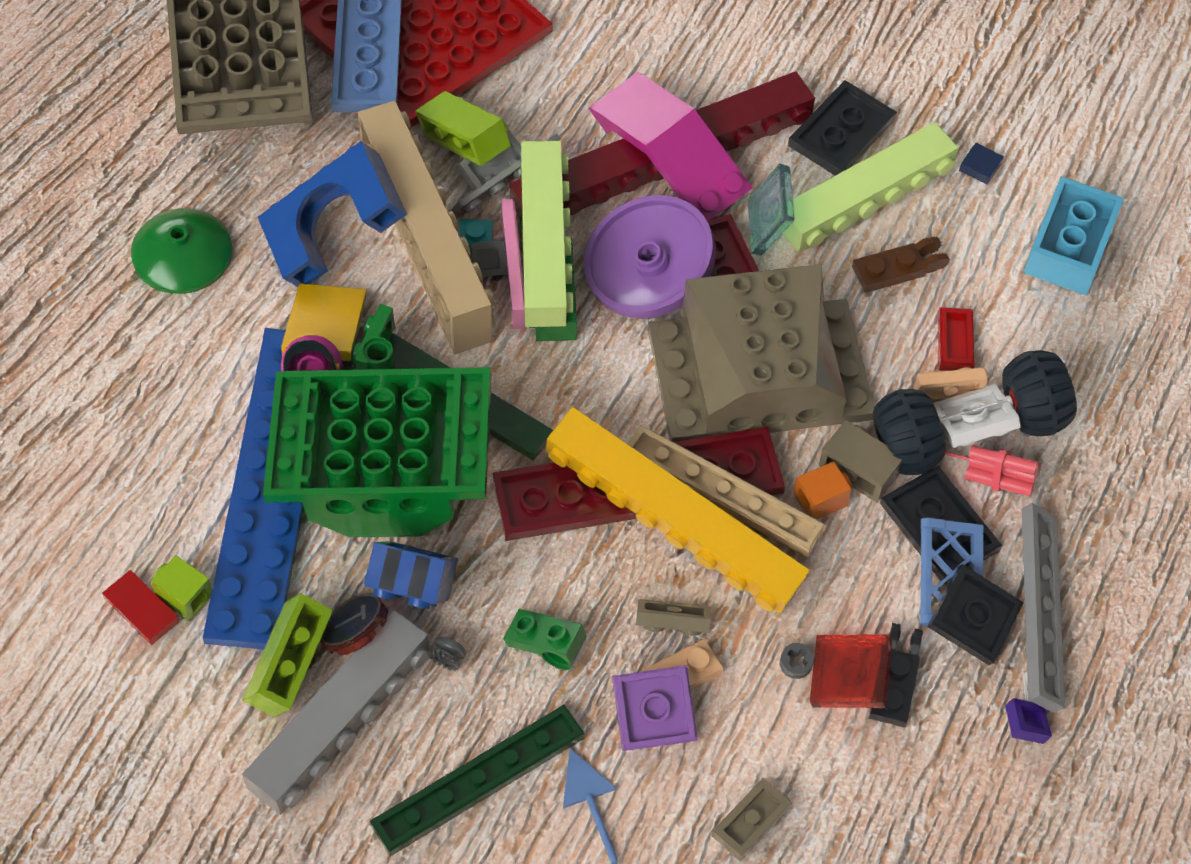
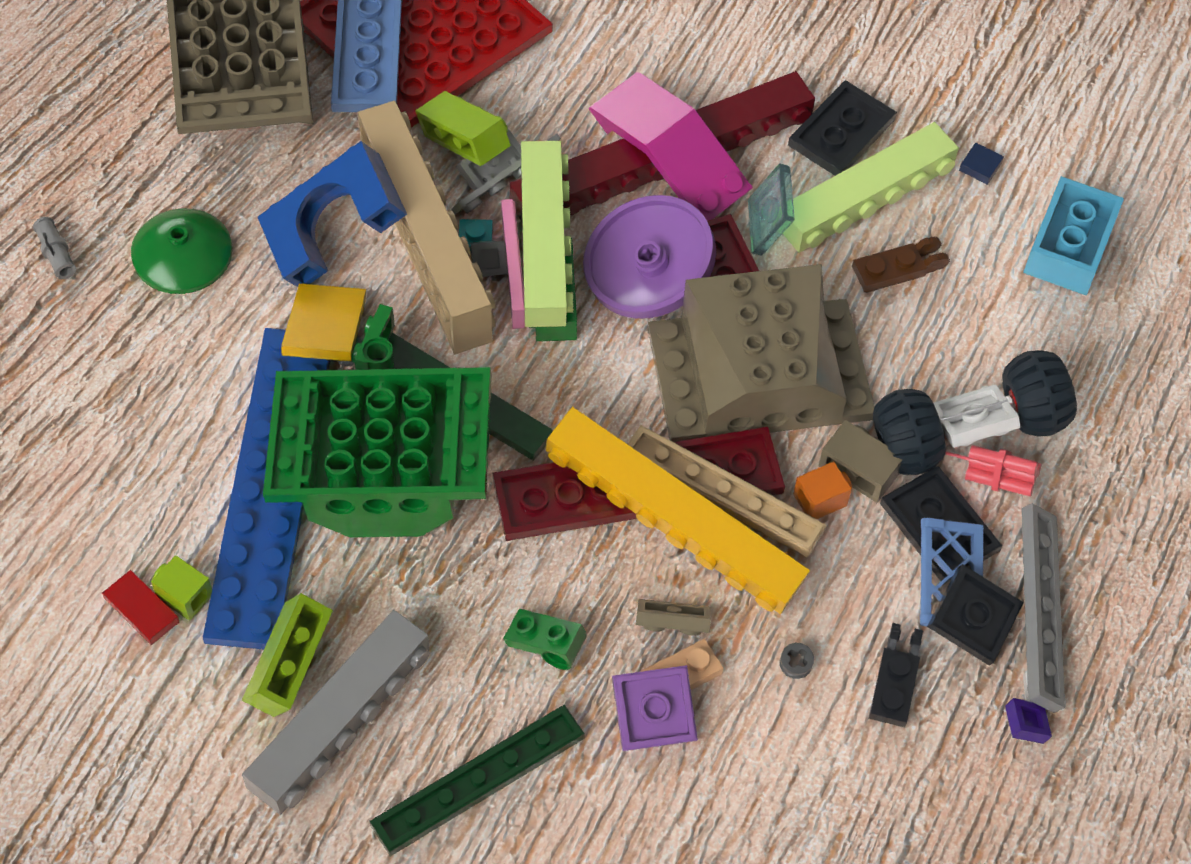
(54, 247): none -> light grey pin
(311, 354): dark pink piece -> none
(354, 624): tile -> none
(411, 573): blue brick -> none
(447, 653): dark grey bush -> none
(585, 784): medium blue piece -> none
(751, 819): dark tan plate -> none
(850, 671): clear red tile -> none
(950, 383): light nougat plate -> none
(955, 339): red tile -> none

